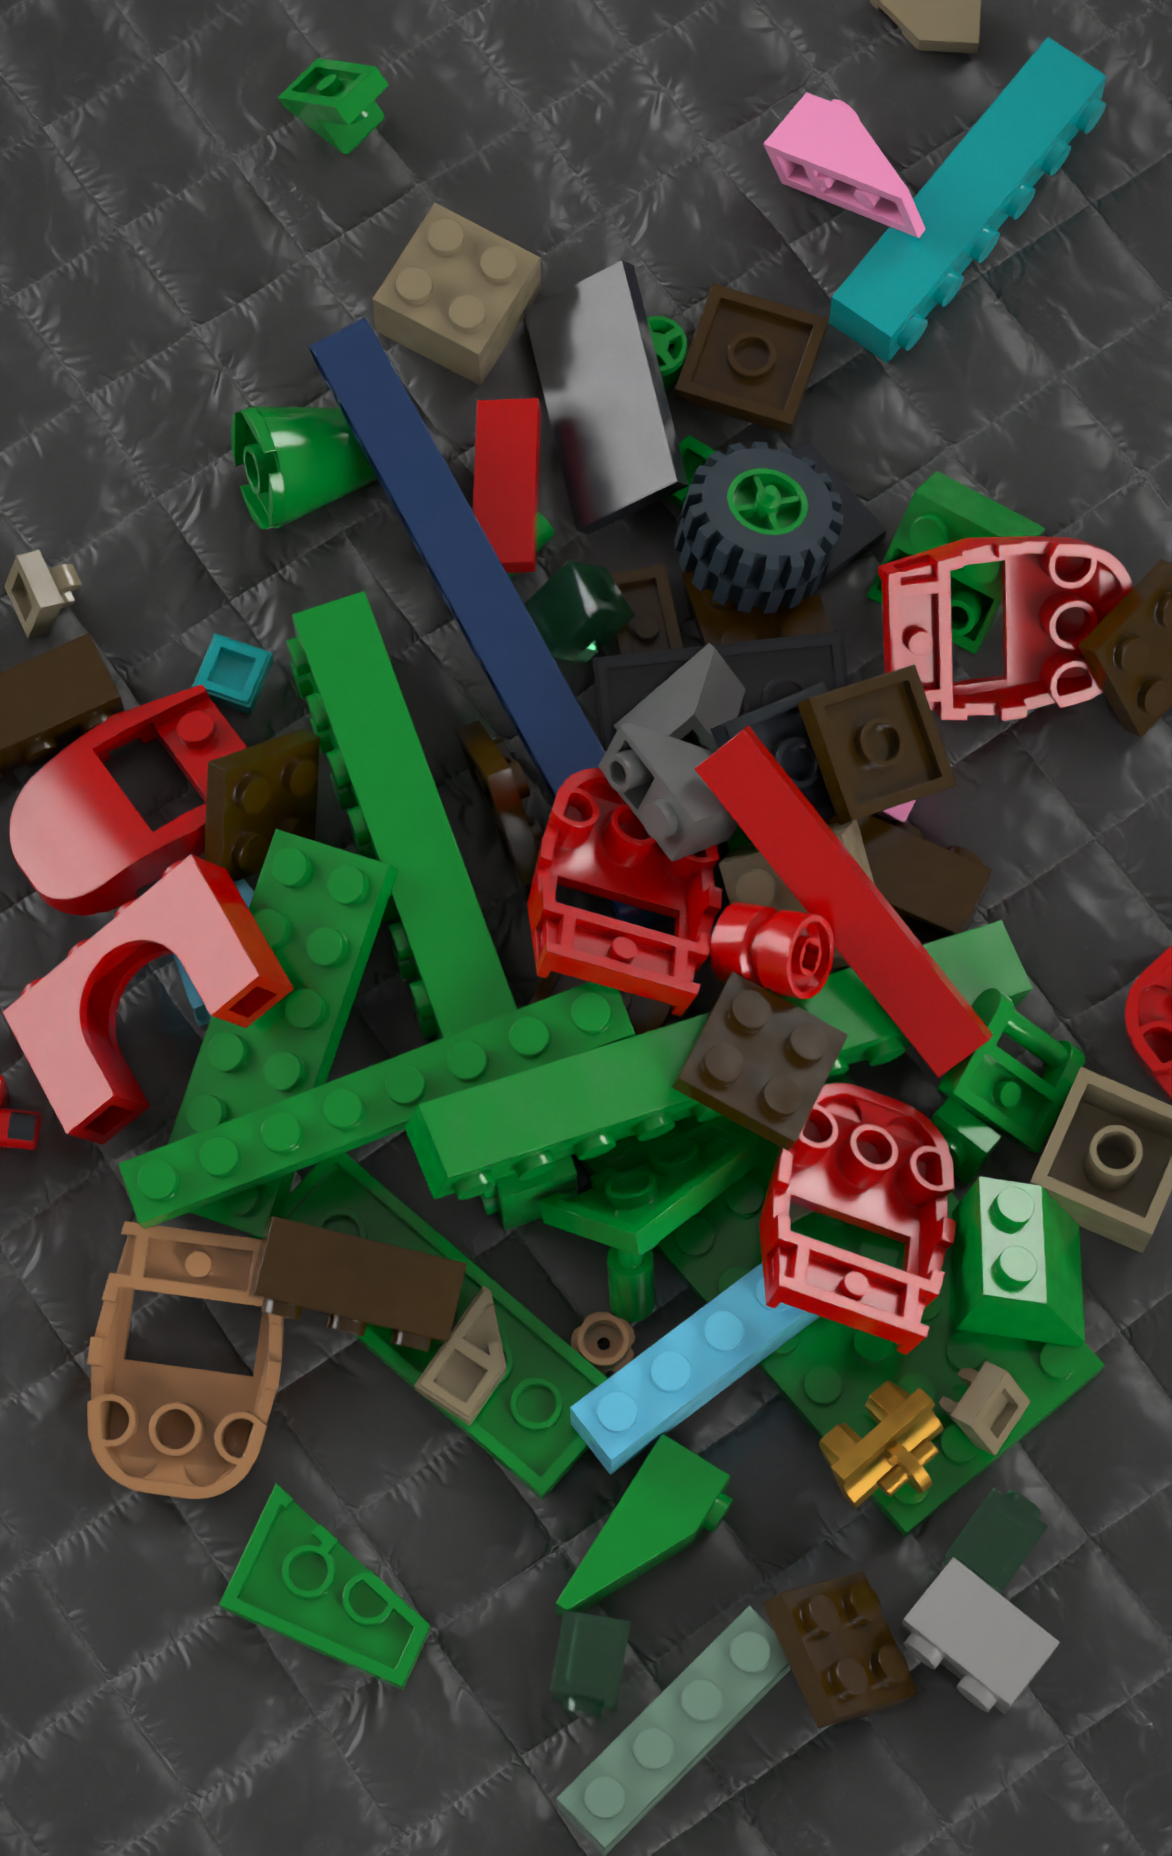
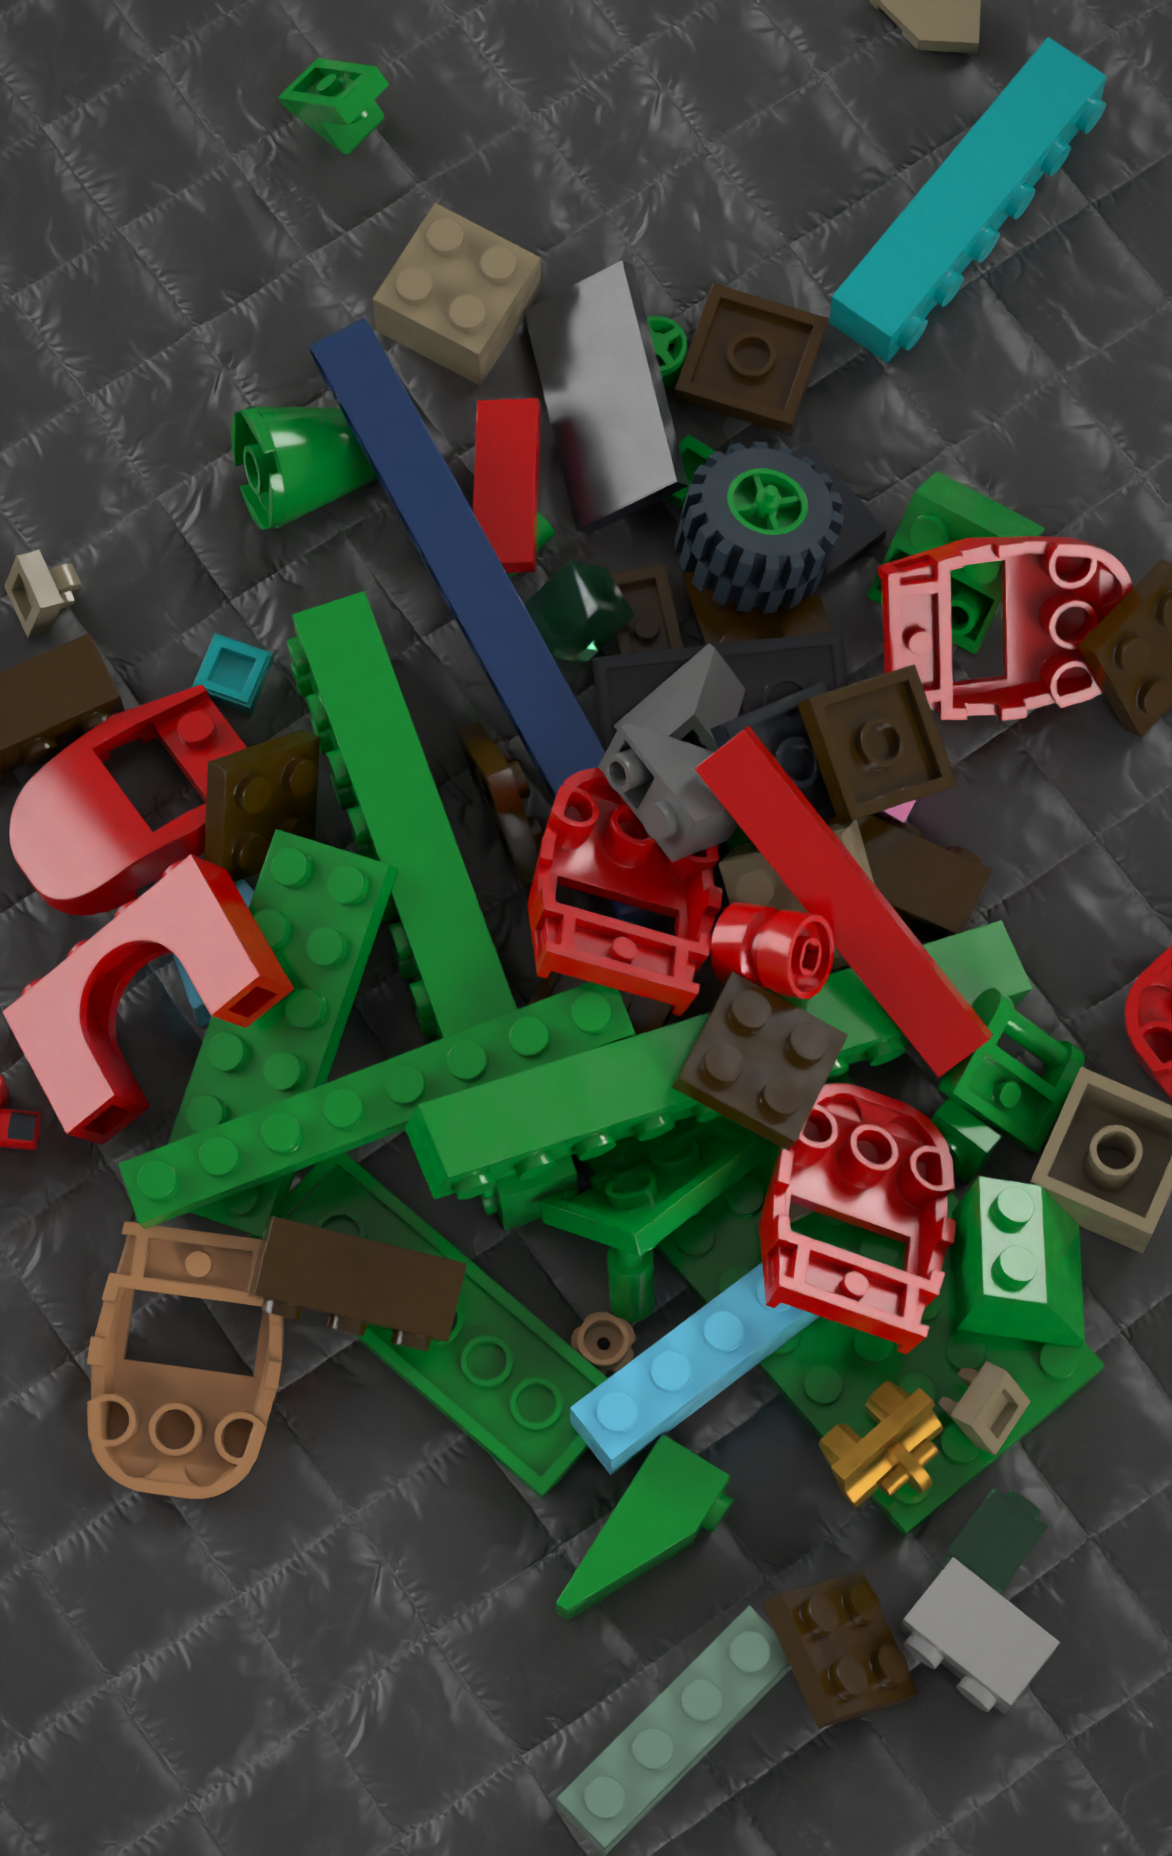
(320, 1596): green wing -> none
(468, 1364): dark tan tile -> none
(589, 1663): clear green brick -> none
(834, 158): bright pink slope -> none

